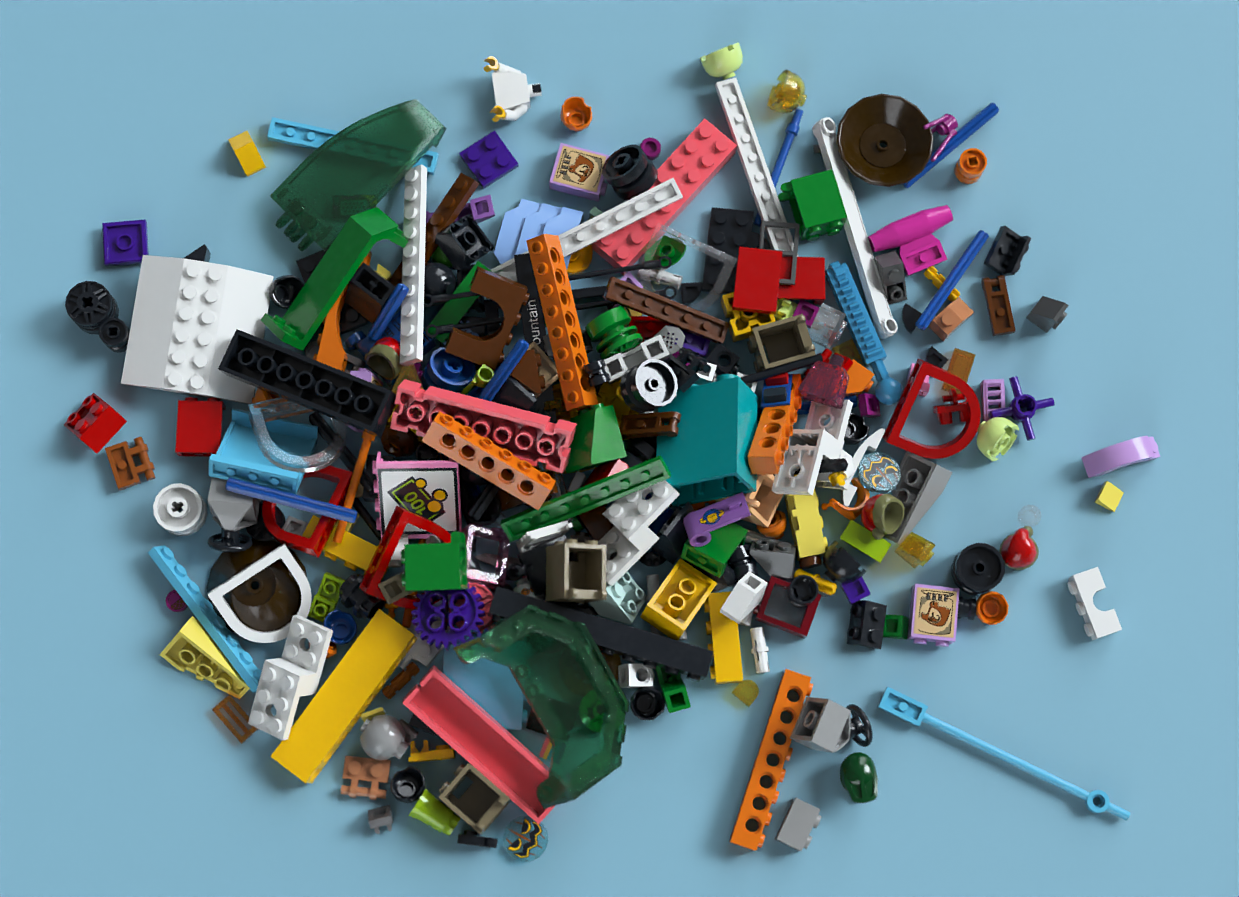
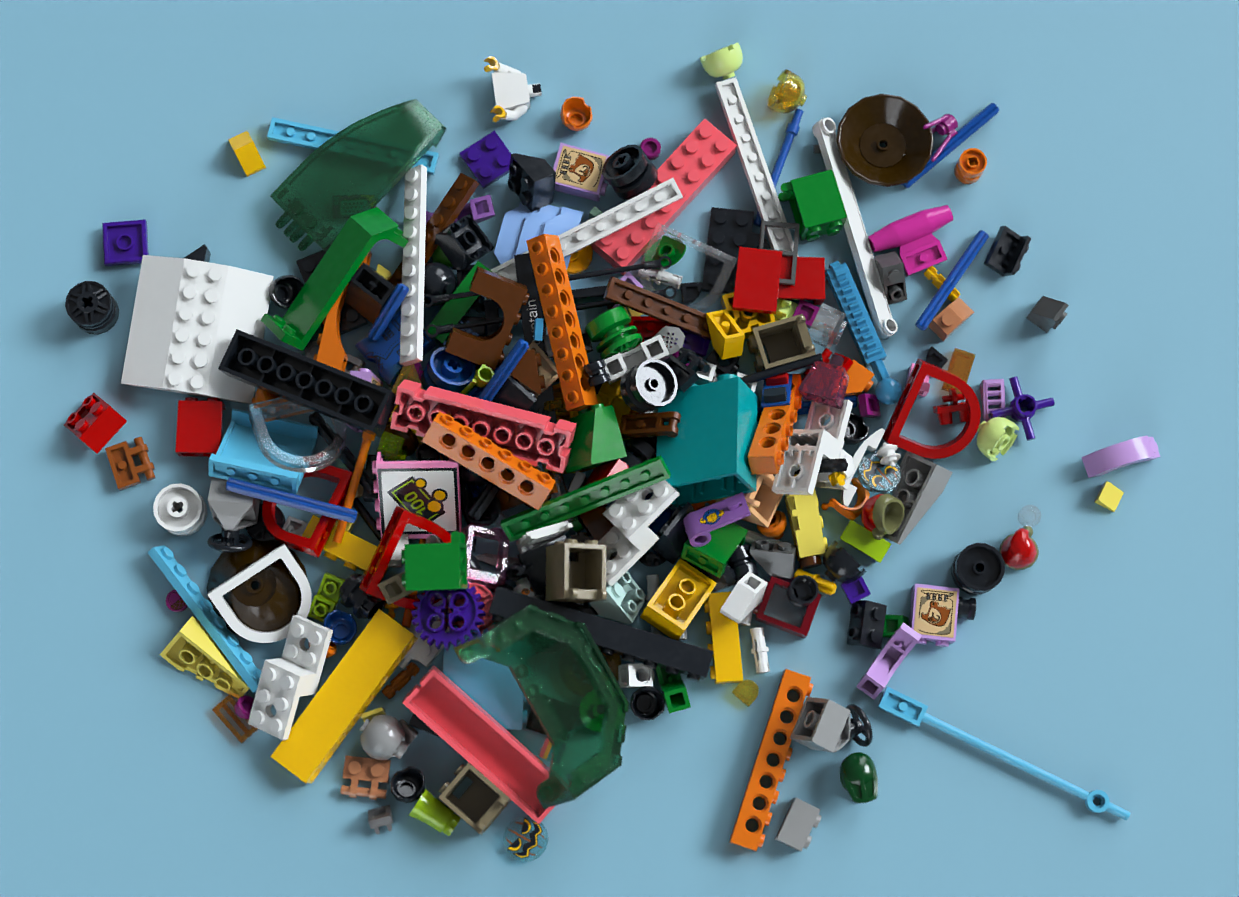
(114, 334): black wheel -> none
(243, 706): none -> magenta tile
(354, 339): blue tile -> none
(385, 358): olive piece -> none
(391, 447): none -> clear neon green bracket
(441, 753): yellow plate -> none
(471, 838): black plate -> none
(531, 180): none -> black slope
(538, 330): none -> dark azure tile
(725, 334): none -> yellow slope
(847, 349): clear yellow tile -> none
(888, 453): none -> white wheel
(888, 661): none -> lavender arch
(910, 317): black tile -> none
(915, 550): clear yellow slope -> none
(991, 608): orange hair -> none
(998, 305): reddish brown plate -> none
(1097, 622): white arch -> none

